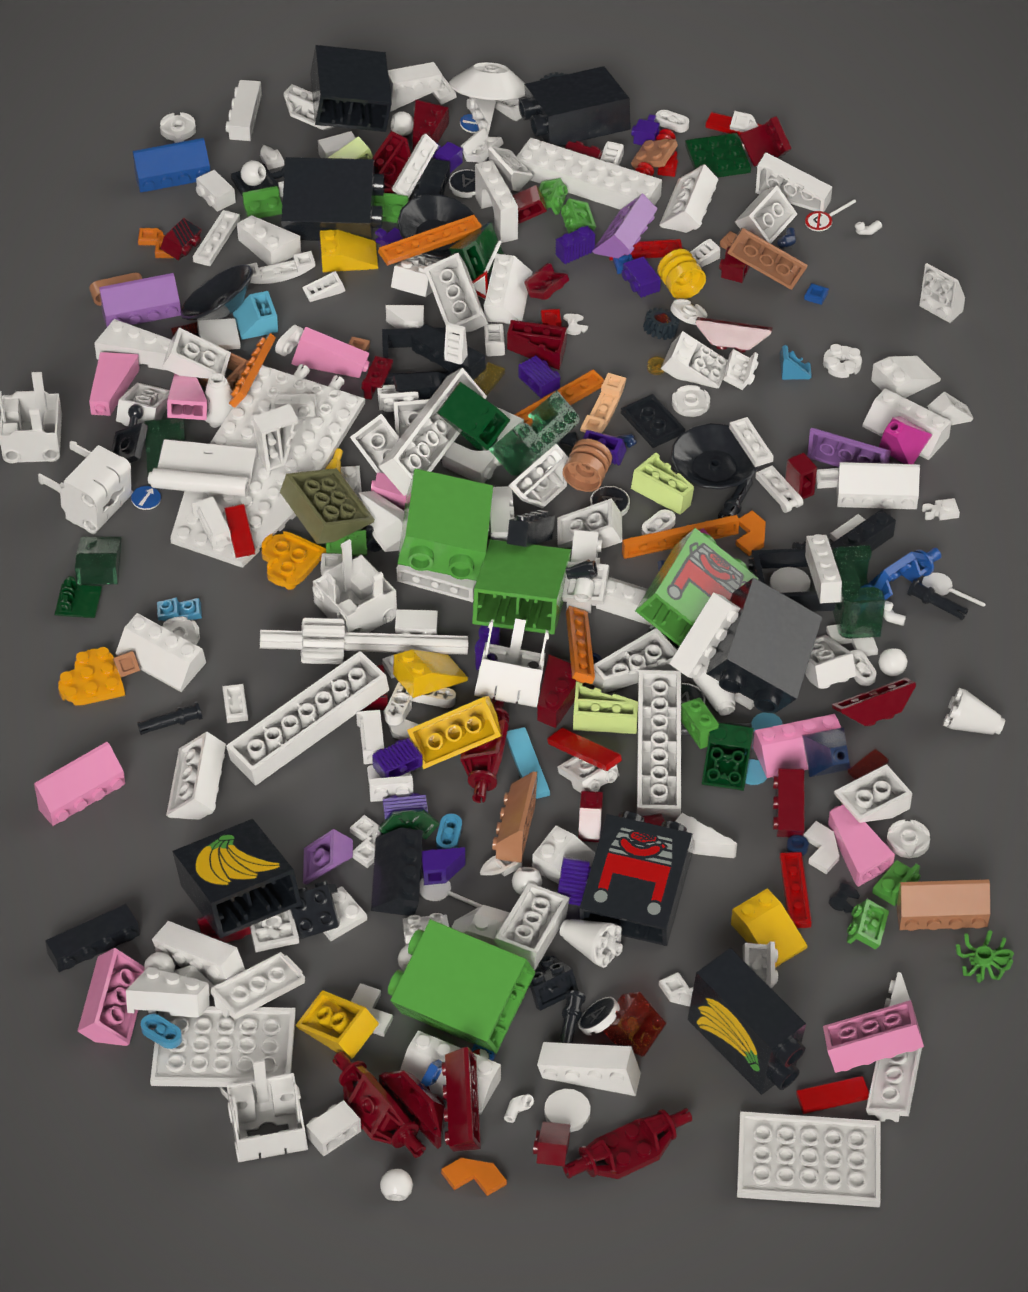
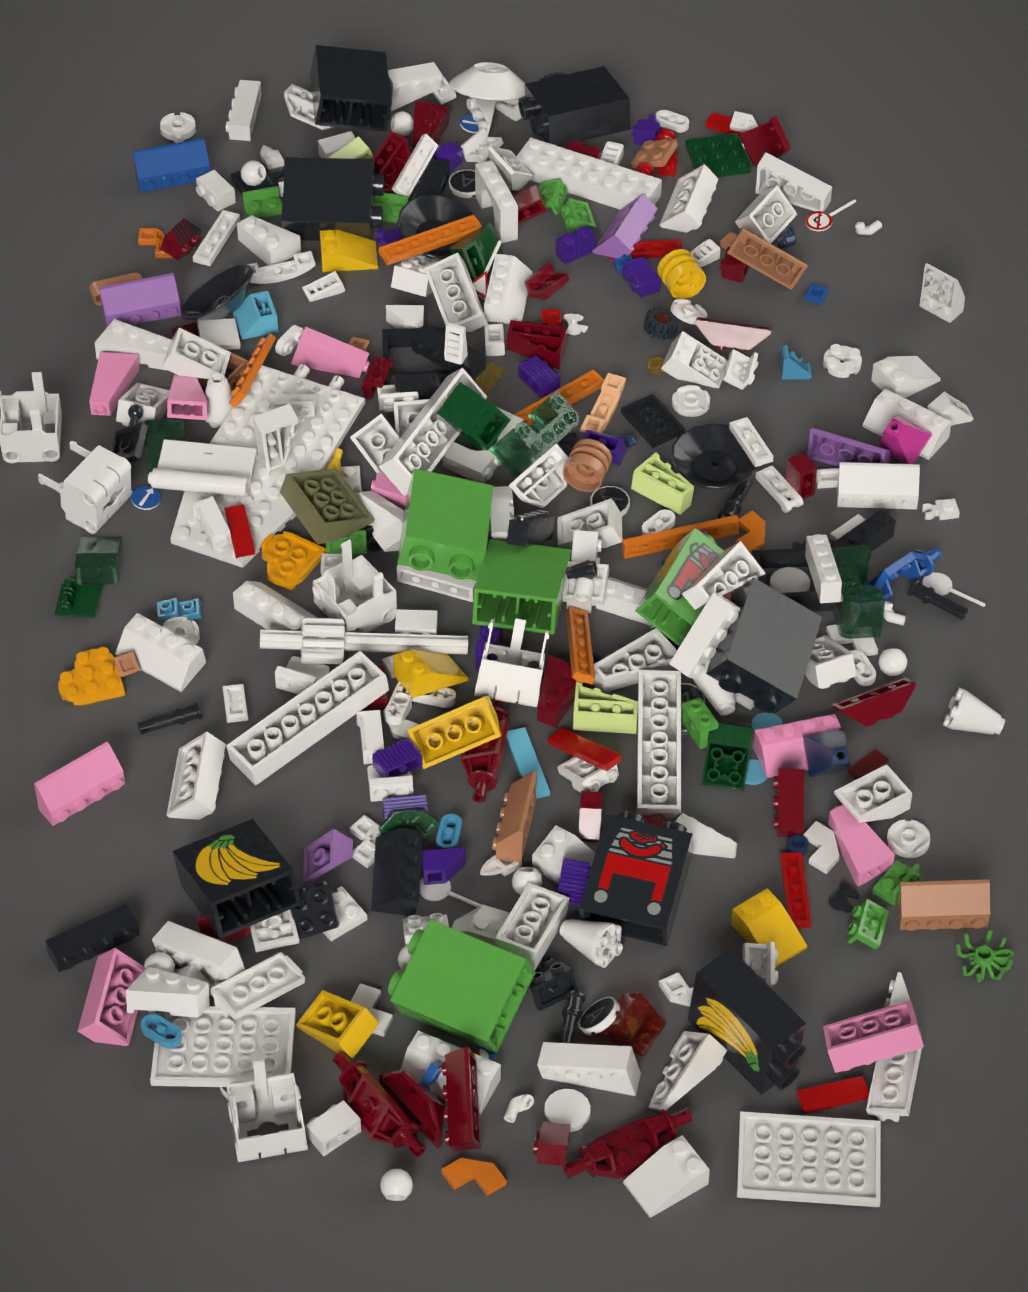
(268, 607): none -> white slope
(299, 675): none -> white bracket
(668, 1177): none -> white slope
(692, 1060): none -> white wedge
(724, 575): none -> white wedge

